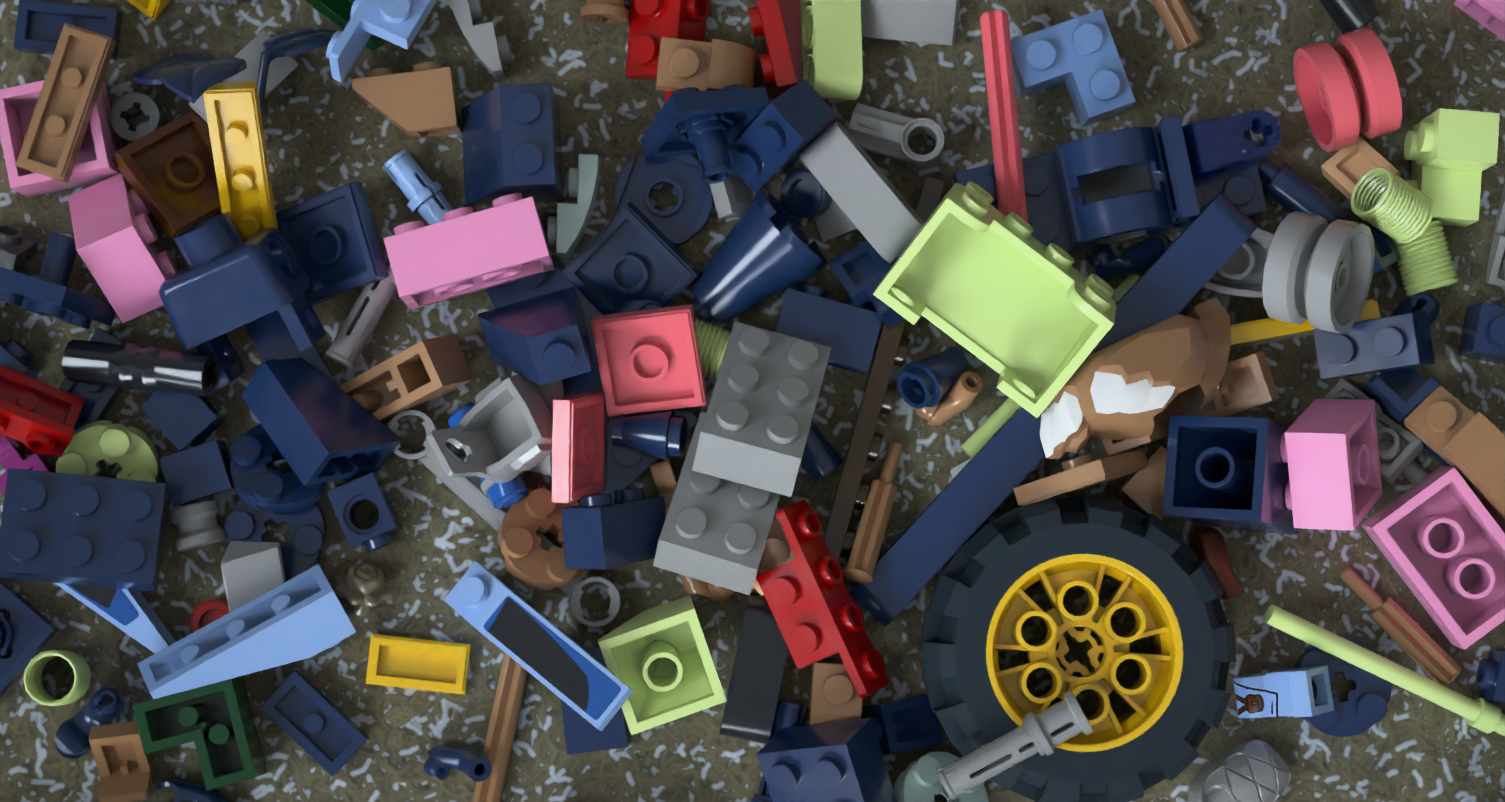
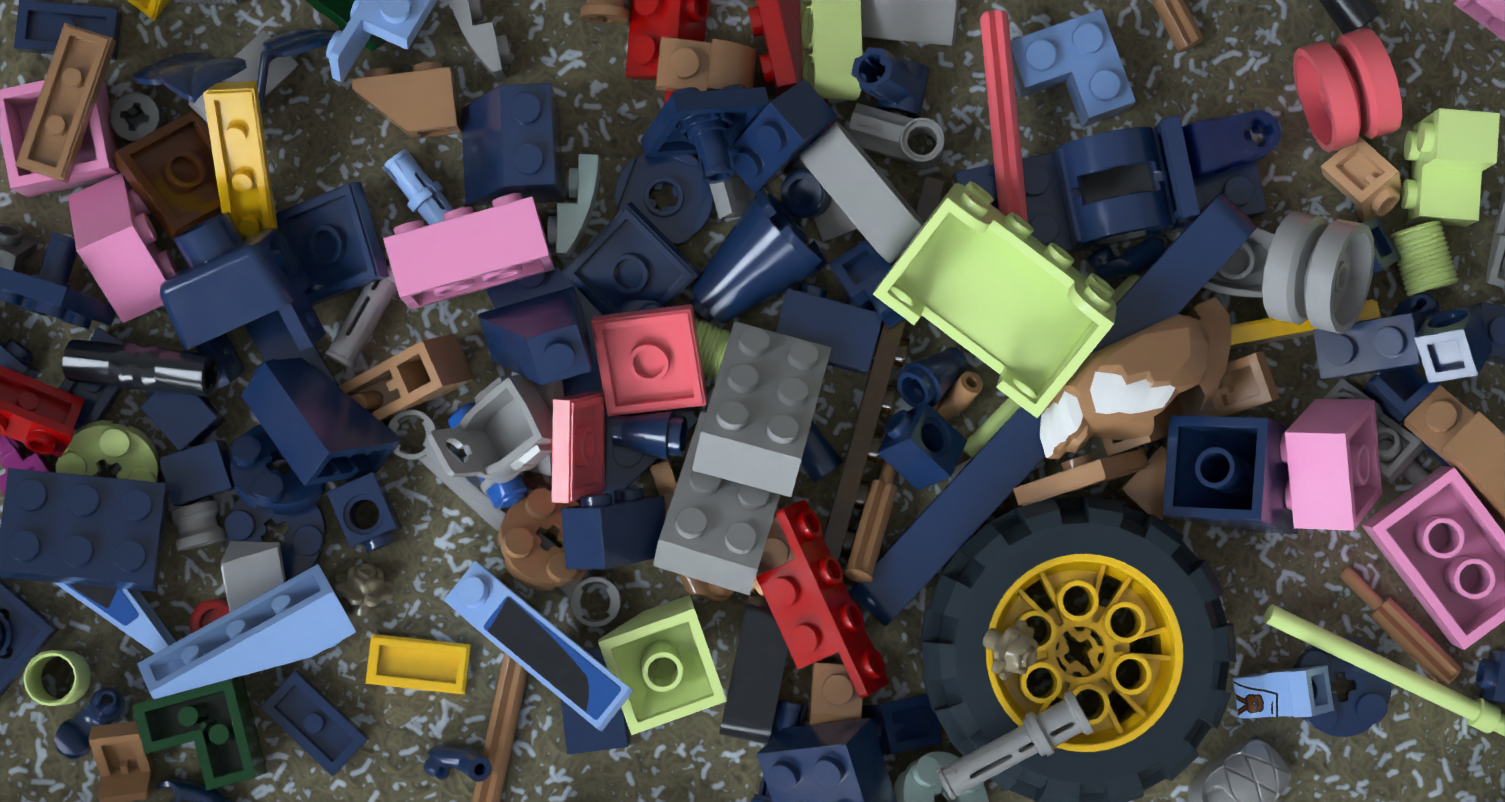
(892, 81): none -> dark blue piece
(921, 446): none -> dark blue brick
(1012, 649): none -> dark tan plant
(1211, 545): copper arm -> none
(1297, 193): dark blue cylinder -> none
(1392, 205): yellowish green piece -> none
(1453, 344): none -> dark blue brick

